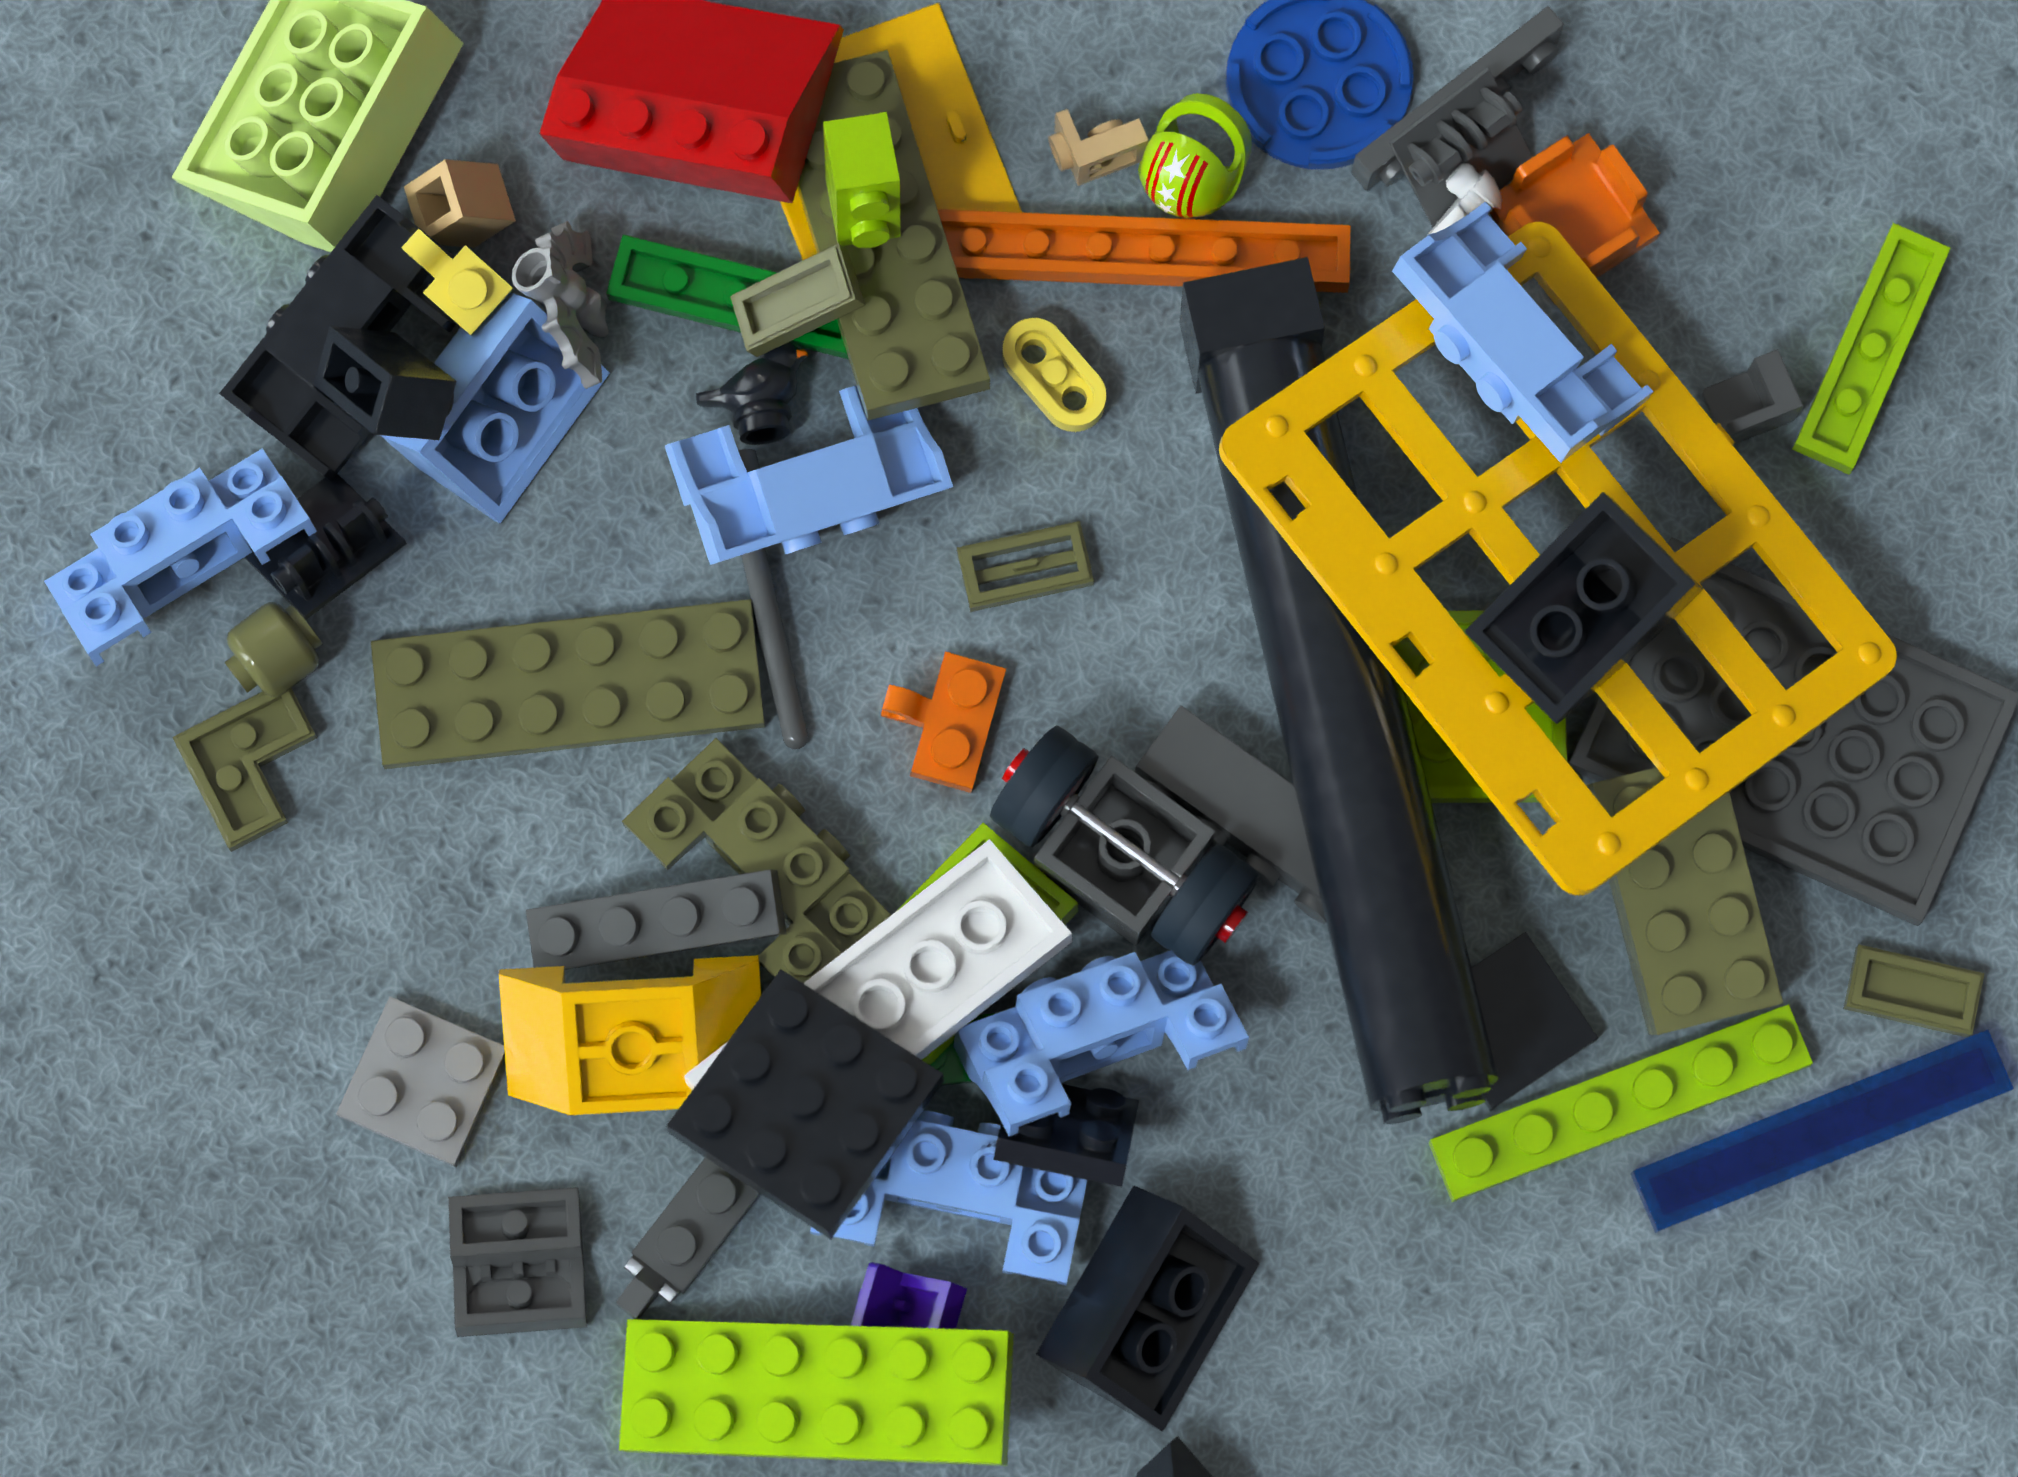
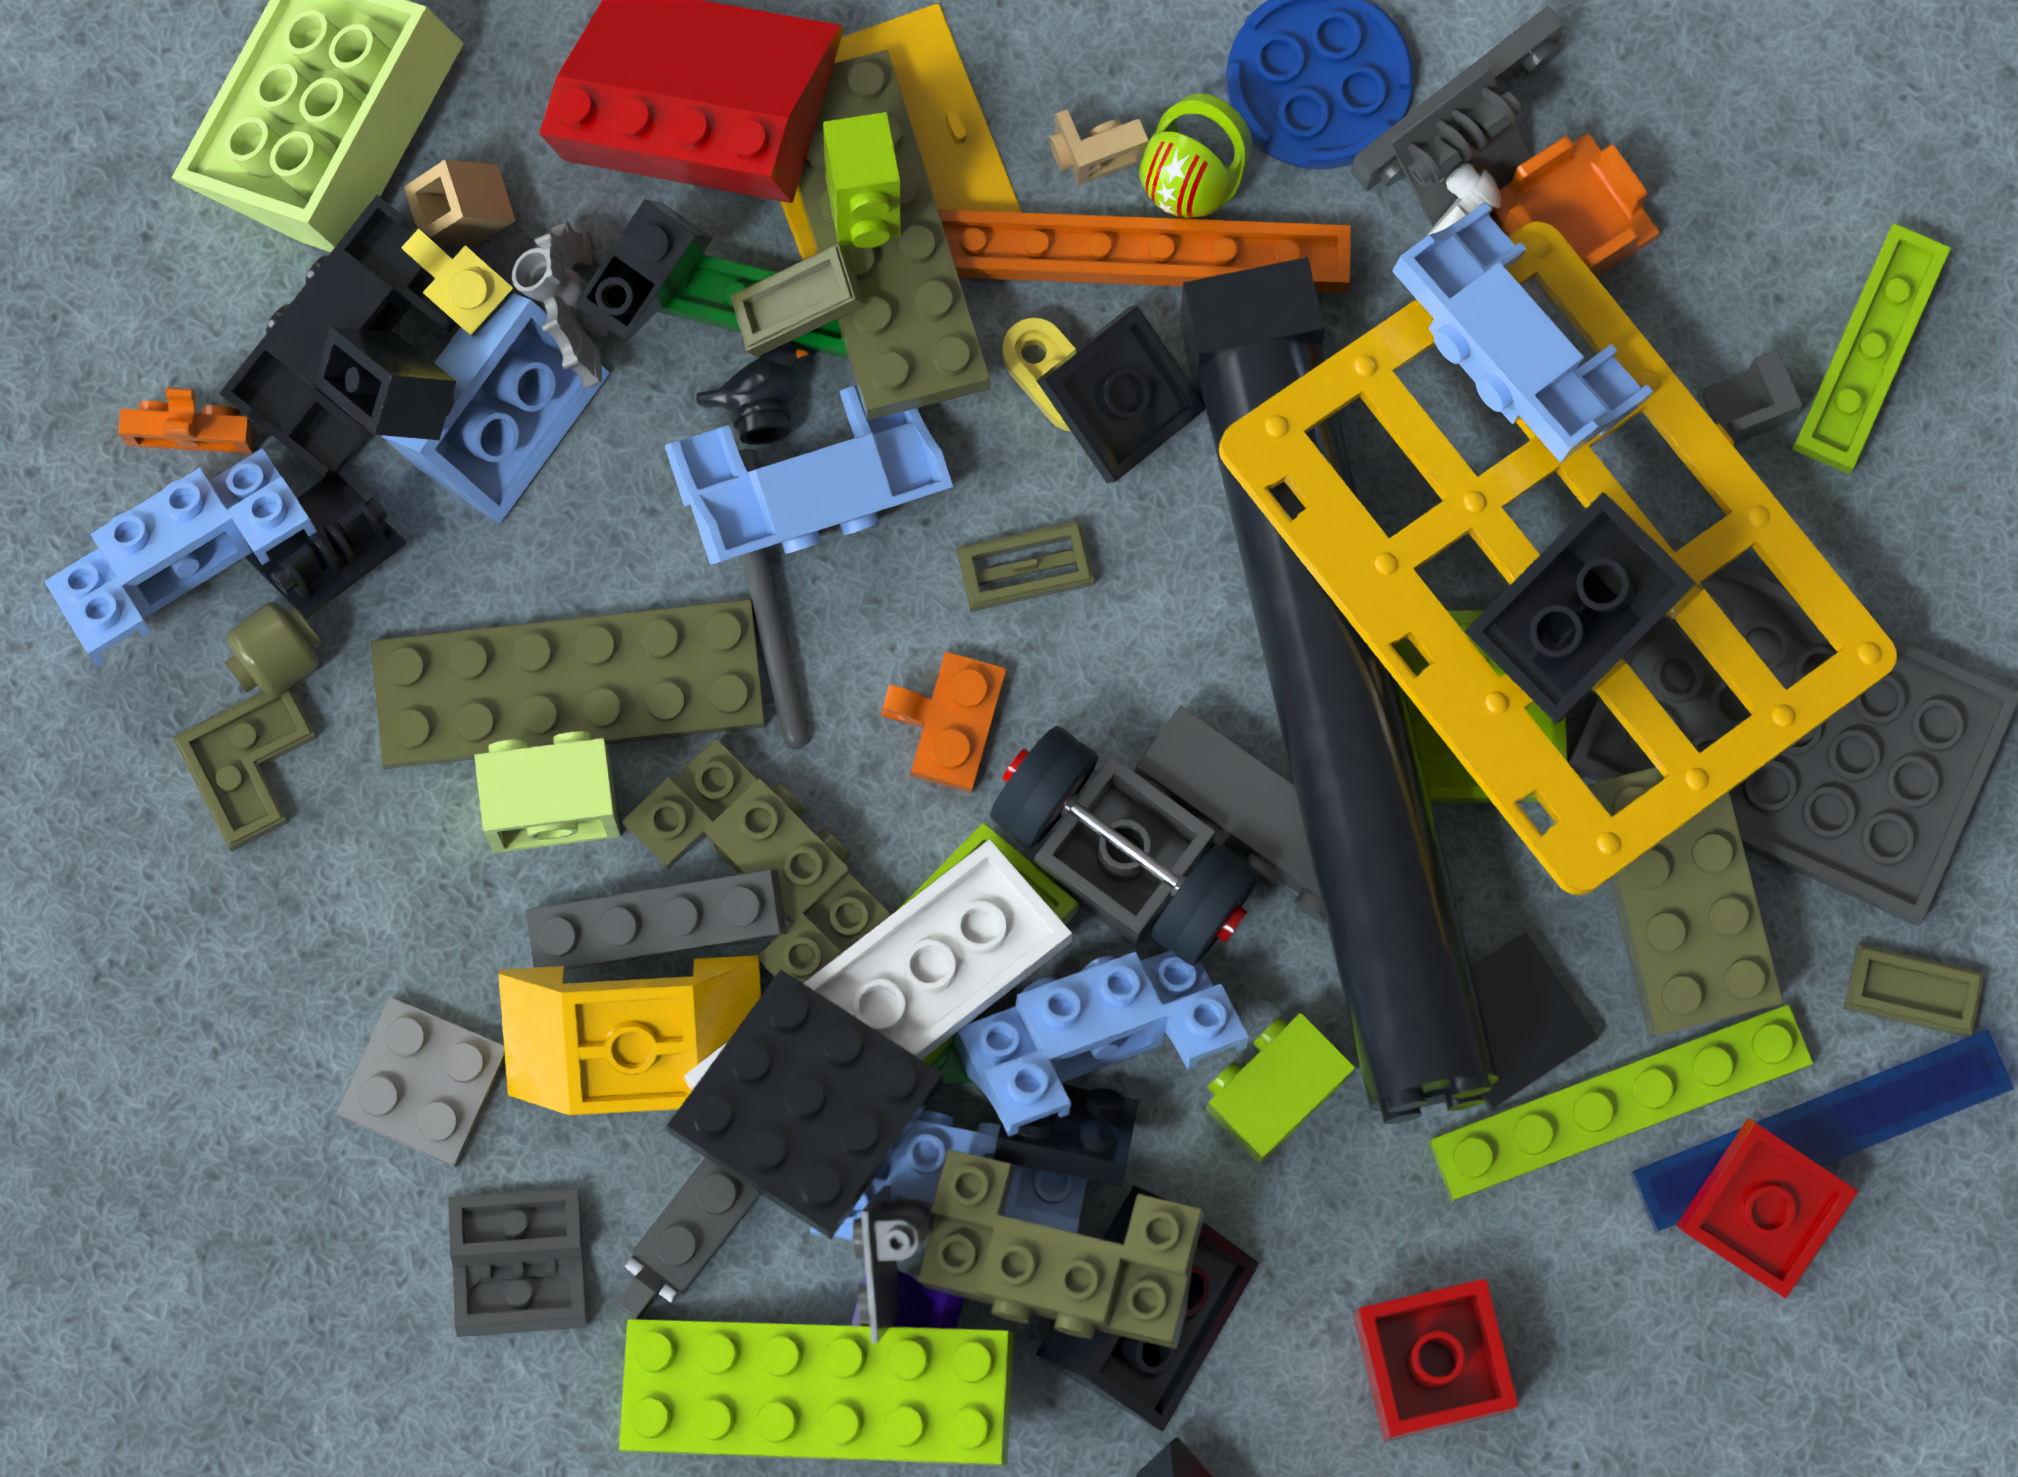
(180, 427): none -> orange plate
(546, 792): none -> yellowish green brick
(643, 269): none -> black slope
(882, 1236): none -> dark grey hinge
(1056, 1273): none -> olive bracket
(1121, 394): none -> black tile
(1278, 1086): none -> lime brick
(1435, 1360): none -> red brick
(1767, 1208): none -> red plate

